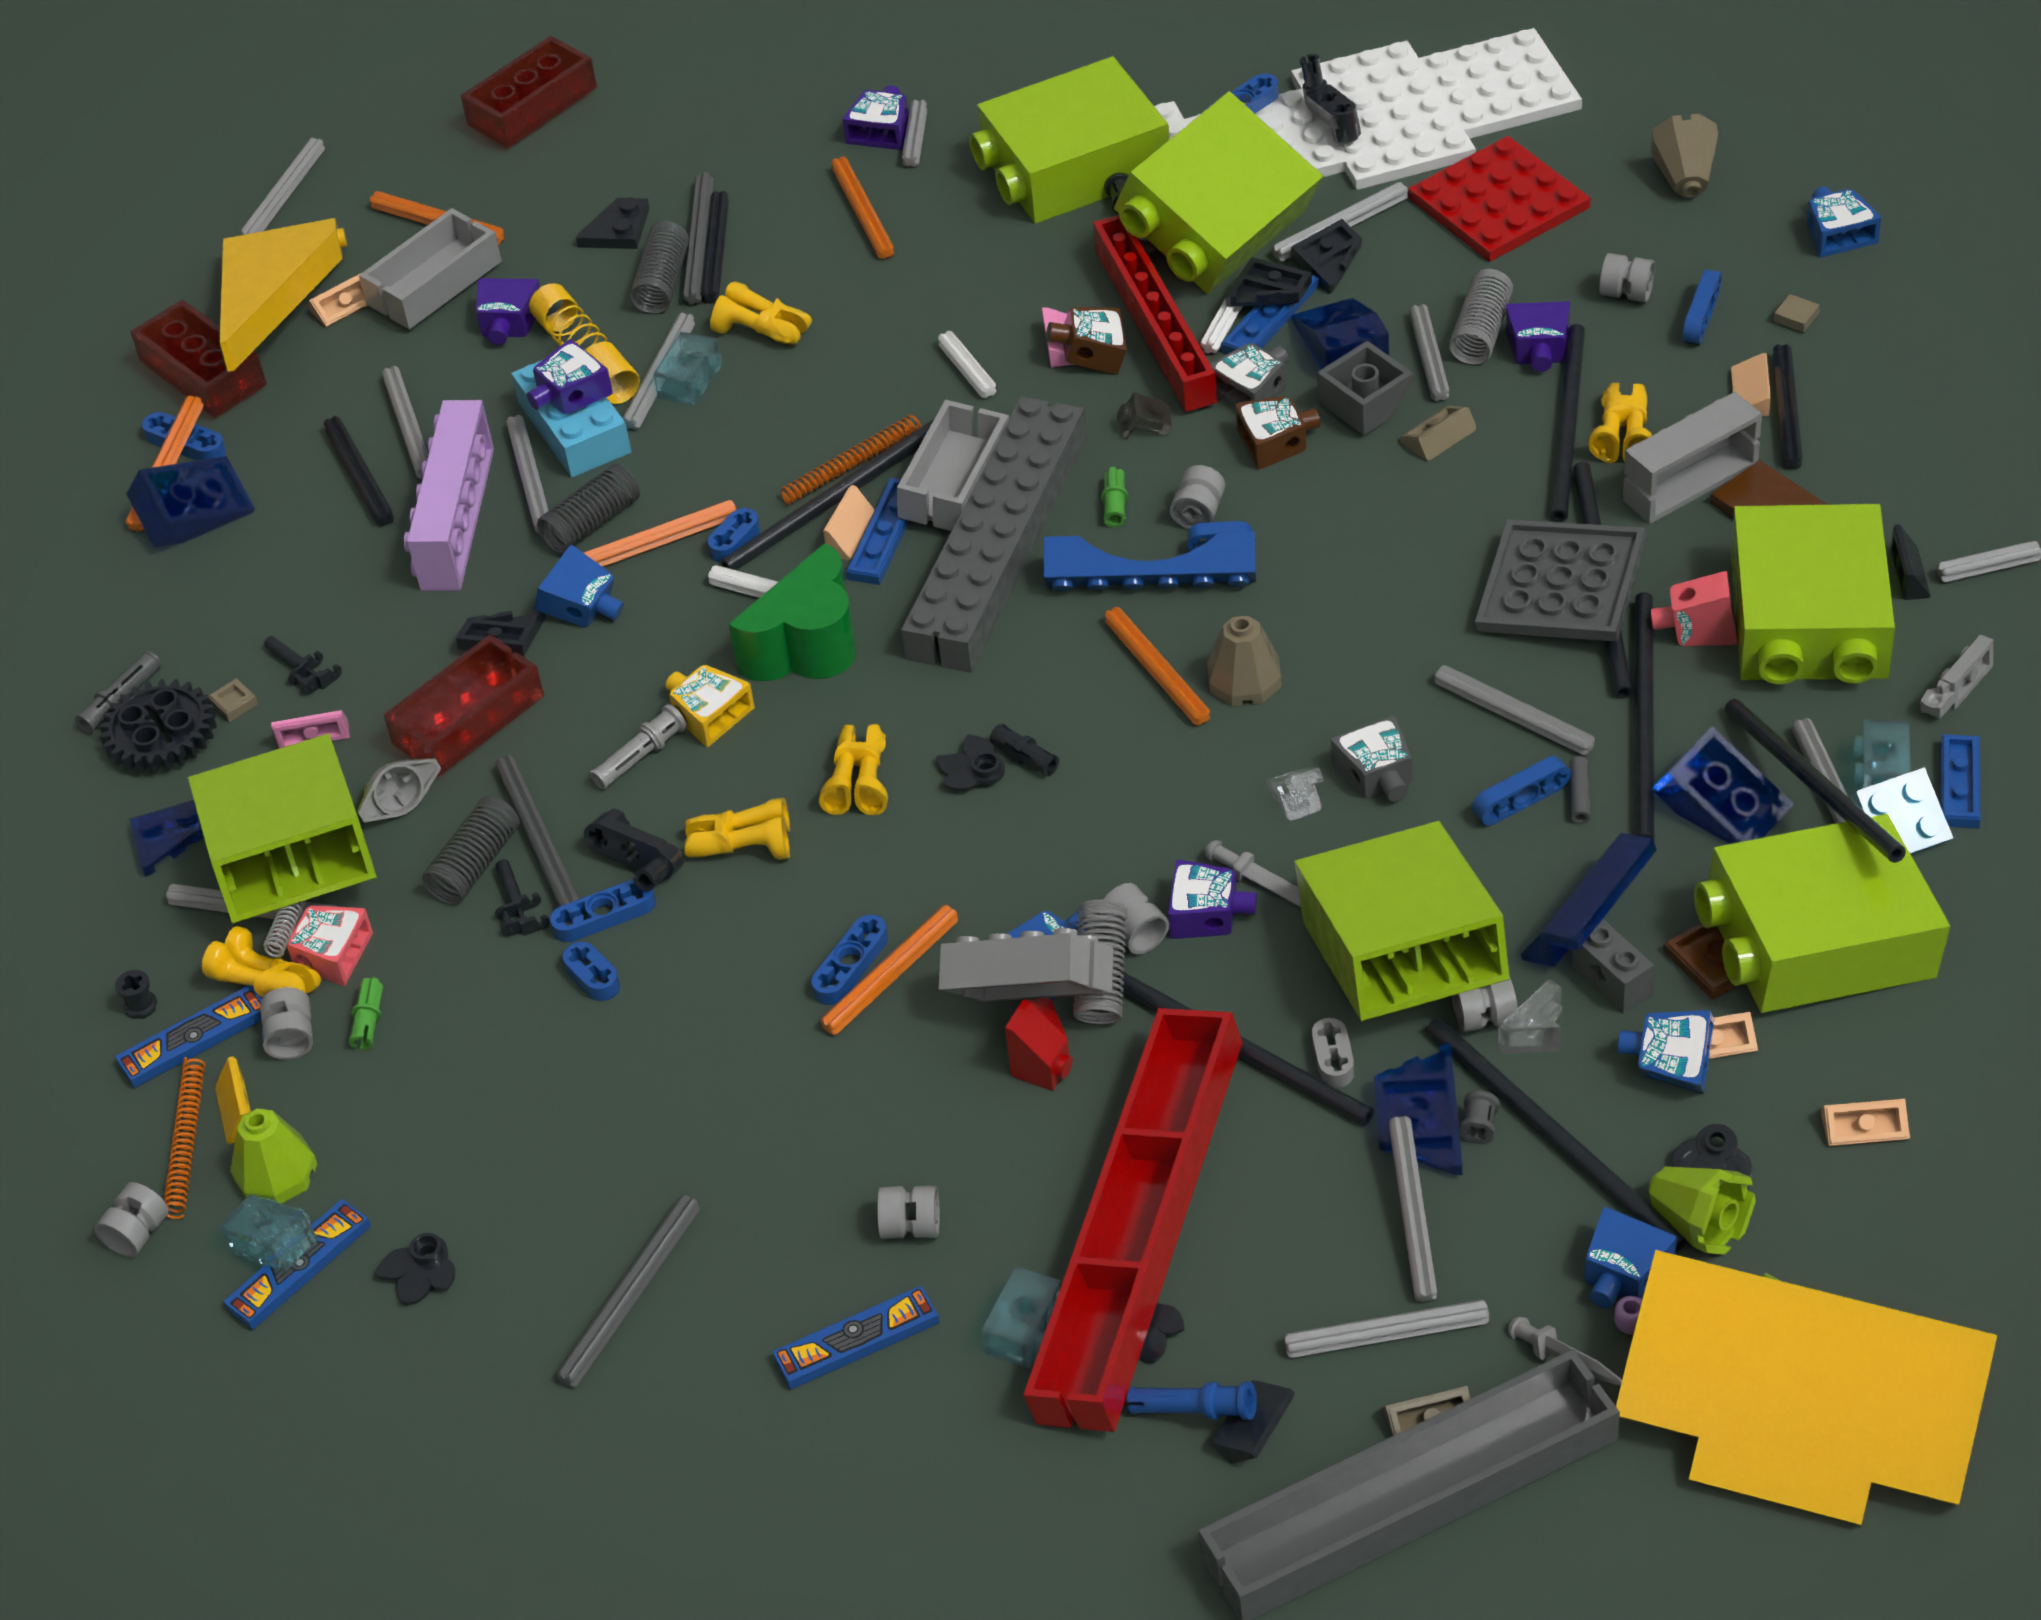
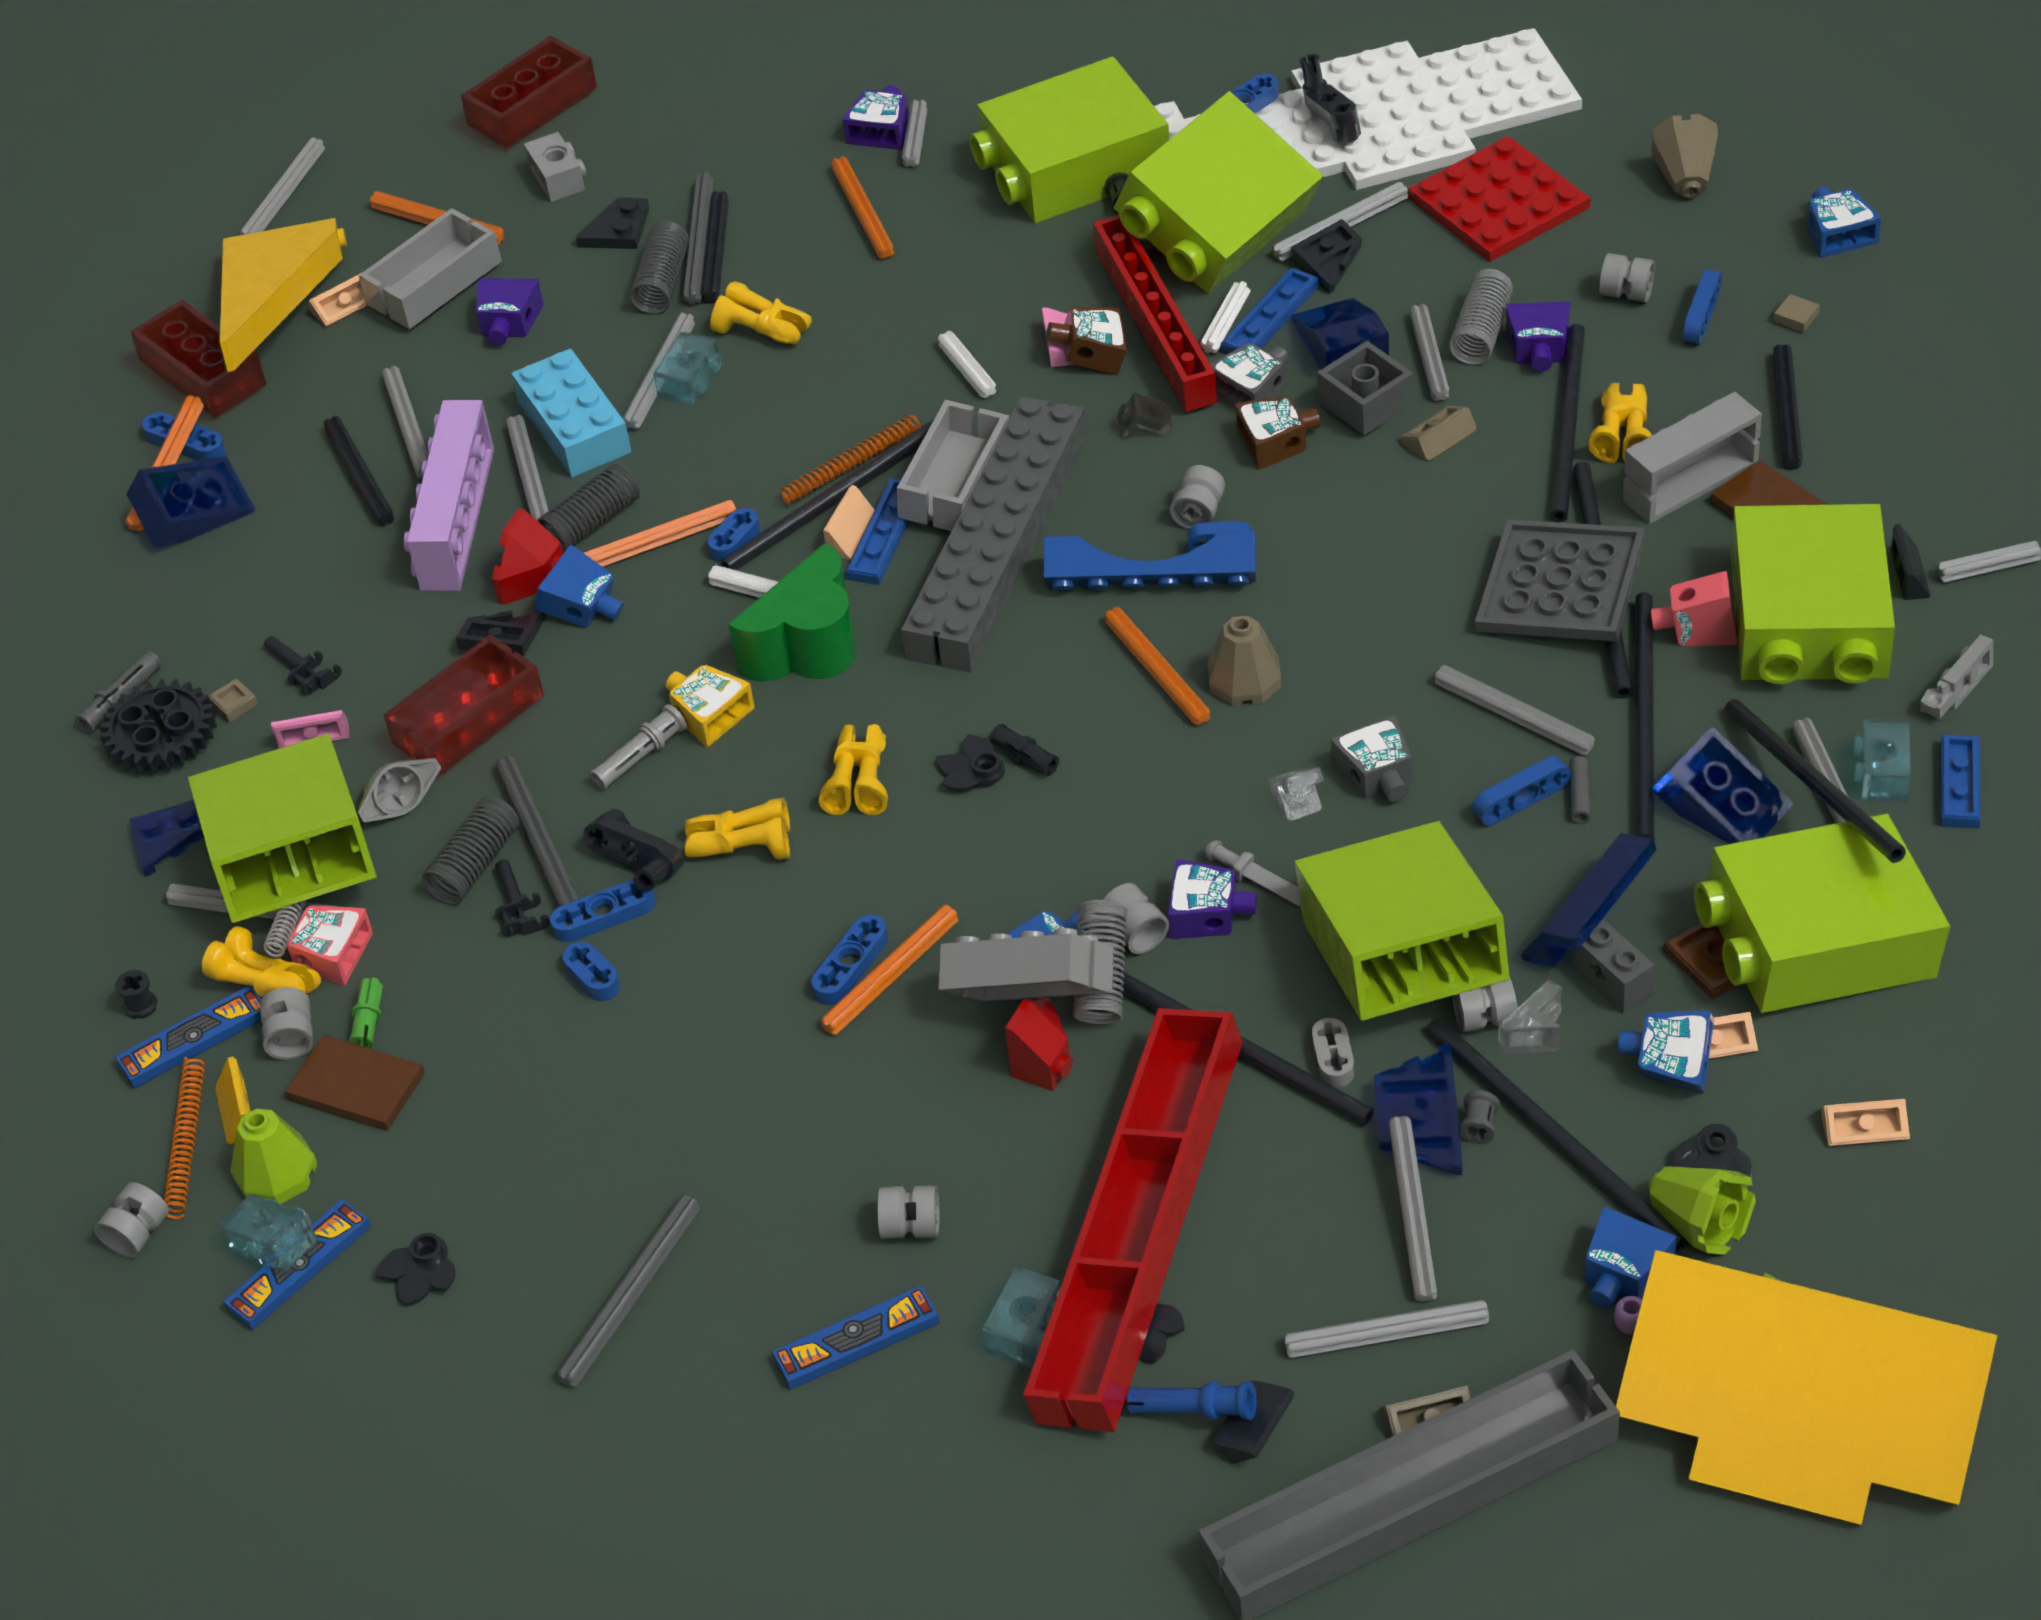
(355, 1082): none -> reddish brown tile
(526, 559): none -> red slope
(555, 166): none -> light grey brick
(569, 379): dark purple torso -> none
(622, 376): yellow piece -> none
(1114, 497): bright green axle -> none
(1268, 284): black wing -> none
(1546, 1344): light grey sword -> none
(1751, 382): light nougat slope -> none
(1911, 808): plate -> none

